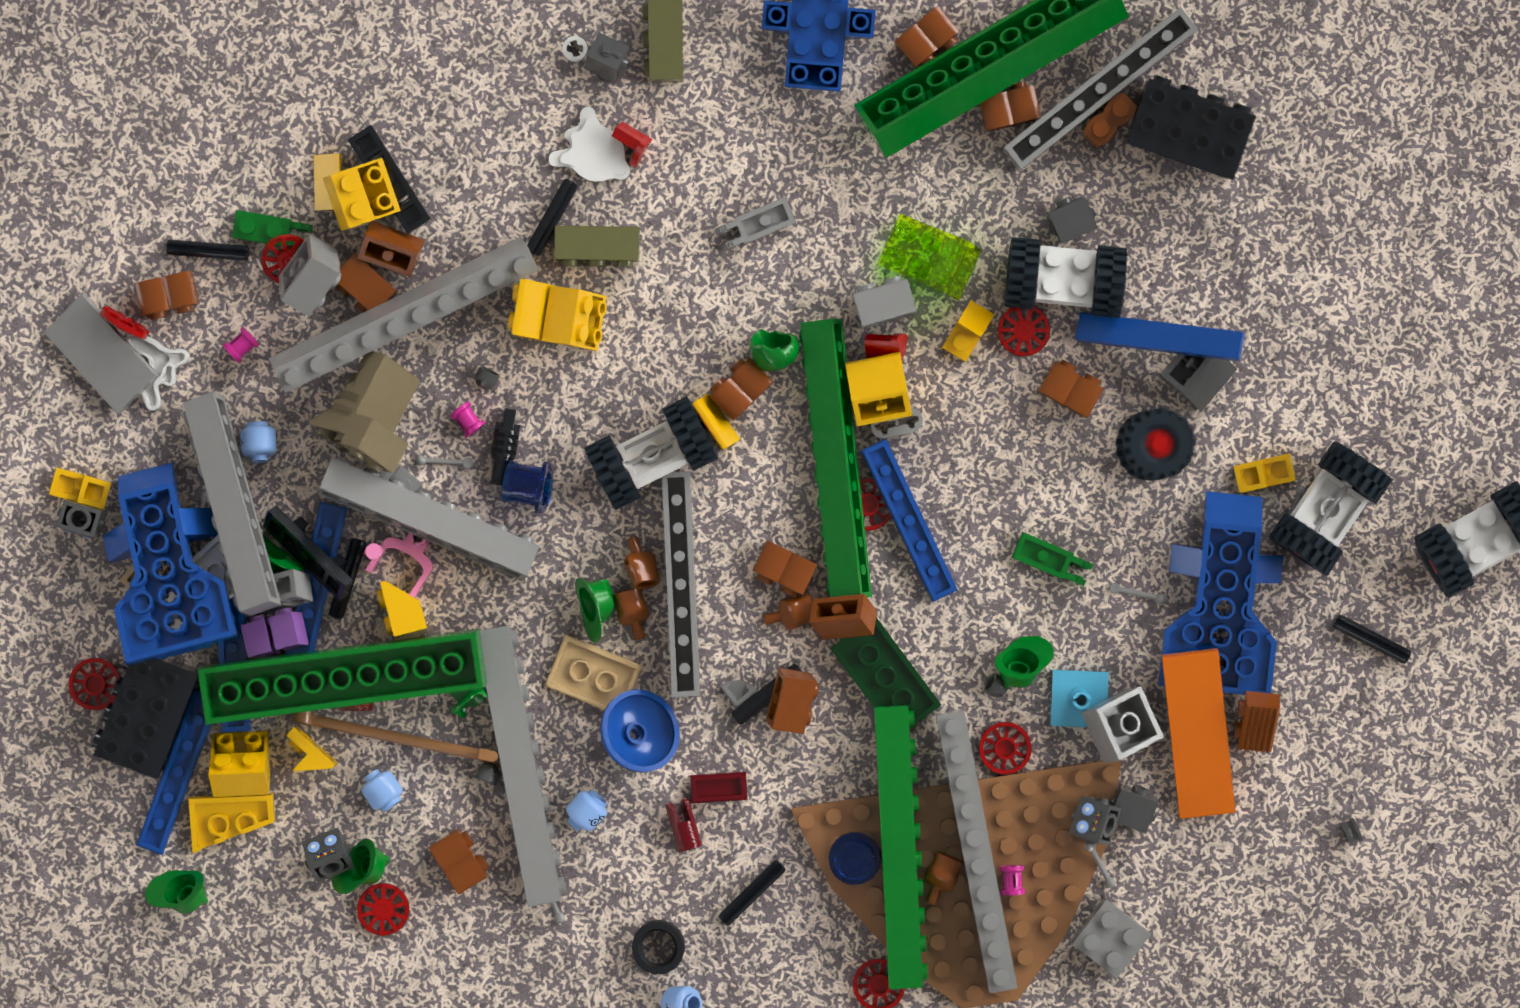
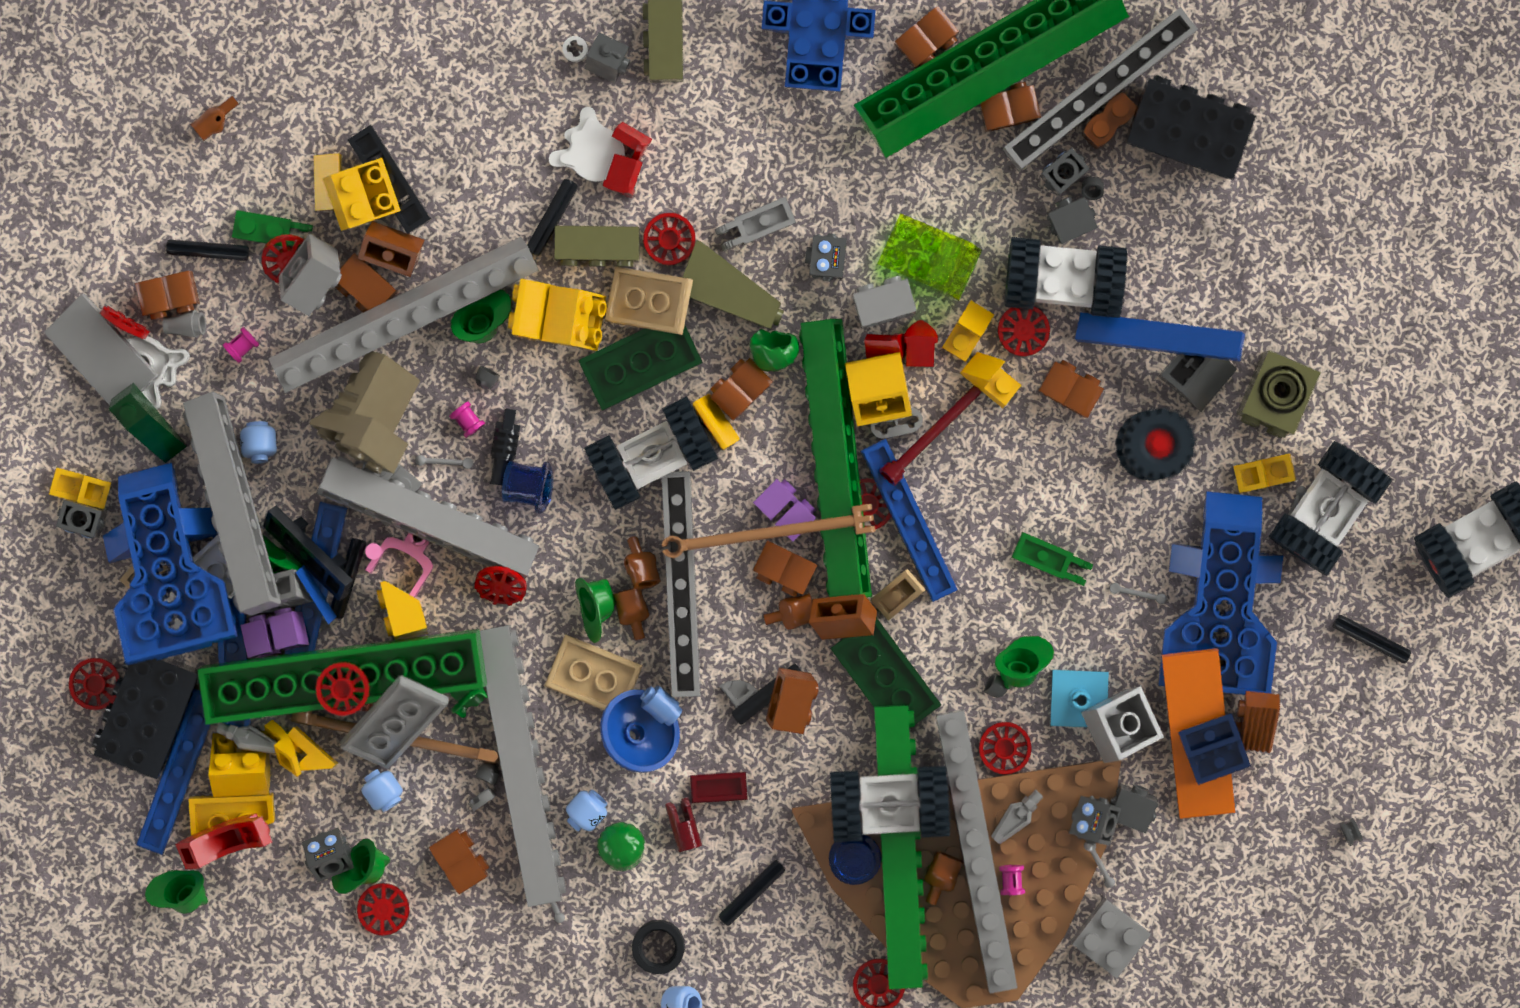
(146, 423): none -> dark green slope
(186, 324): none -> light grey cone
(213, 119): none -> dark orange piece
(223, 839): none -> red arch
(248, 738): none -> light grey piece
(284, 747): none -> yellow slope
(316, 594): none -> blue sticker
(342, 688): none -> red wheel
(394, 722): none -> light grey tile
(481, 319): none -> green piece
(481, 799): none -> light grey tile
(500, 585): none -> red wheel
(621, 846): none -> green hair
(623, 175): none -> red tile
(638, 364): none -> dark green plate
(648, 300): none -> tan tile
(660, 705): none -> medium blue brick
(669, 238): none -> red wheel
(728, 289): none -> olive slope
(775, 531): none -> medium nougat hinge
(777, 497): none -> medium lavender piece
(826, 257): none -> dark grey head
(890, 803): none -> plate
(894, 471): none -> dark red piece
(897, 594): none -> tan slope
(920, 344): none -> red tile
(988, 376): none -> yellow slope
(1016, 817): none -> light grey piece
(1070, 162): none -> dark grey head
(1094, 194): none -> dark grey hinge
(1214, 749): none -> dark blue slope
(1264, 407): none -> olive brick

